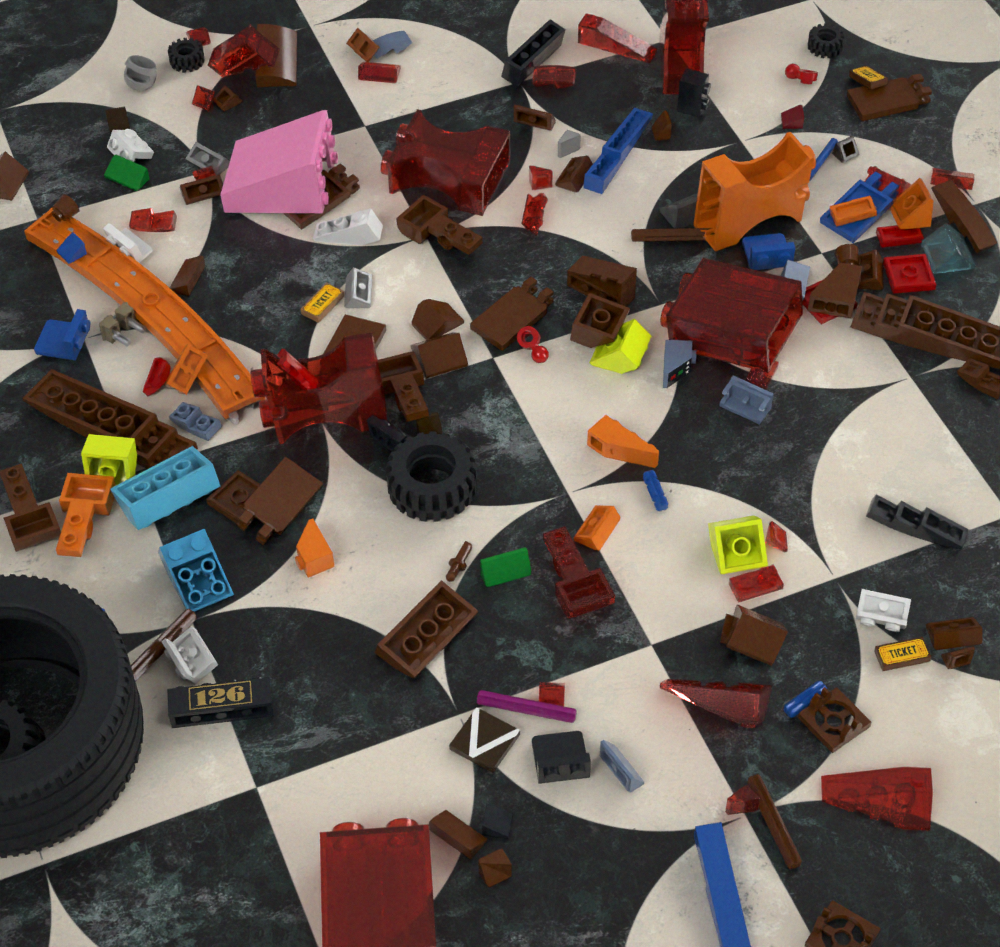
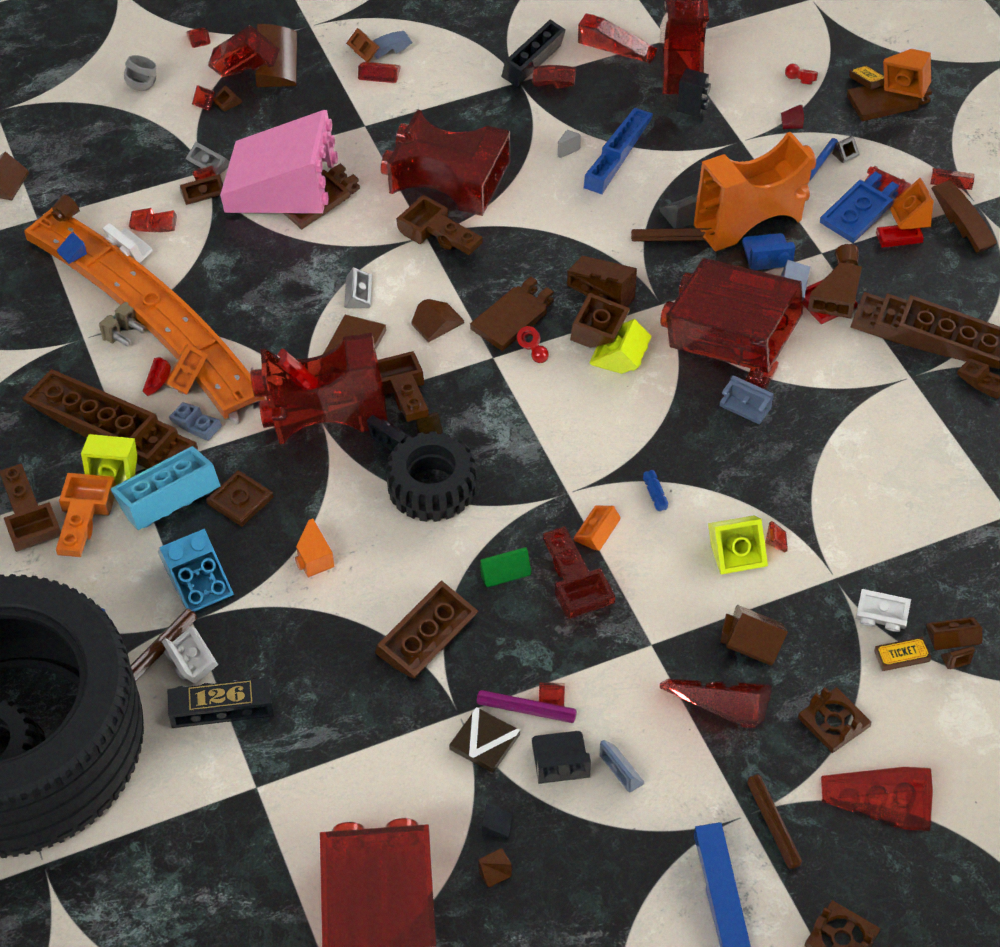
(63, 338): blue bracket -> none
(117, 119): dark brown slope -> none
(127, 173): green slope -> none
(129, 145): white bracket -> none
(186, 55): black tyre -> none
(188, 275): reddish brown slope -> none
(279, 499): reddish brown tile -> none
(322, 302): tile -> none
(352, 229): white slope -> none
(440, 354): reddish brown slope -> none
(457, 833): reddish brown slope -> none
(458, 564): reddish brown piece -> none
(534, 117): reddish brown slope -> none
(534, 212): clear red hinge -> none
(540, 177): clear red slope -> none
(574, 173): reddish brown slope -> none
(618, 443): orange slope -> none
(662, 127): reddish brown slope -> none
(677, 361): sand blue slope -> none
(742, 801): clear red slope -> none
(756, 583): clear red hinge -> none
(802, 700): blue axle -> none
(825, 40): black tyre -> none
(853, 210): orange tile -> none
(872, 271): reddish brown slope -> none
(908, 73): none -> orange slope
(909, 273): red tile -> none
(919, 524): black slope -> none
(947, 251): clear light blue slope -> none

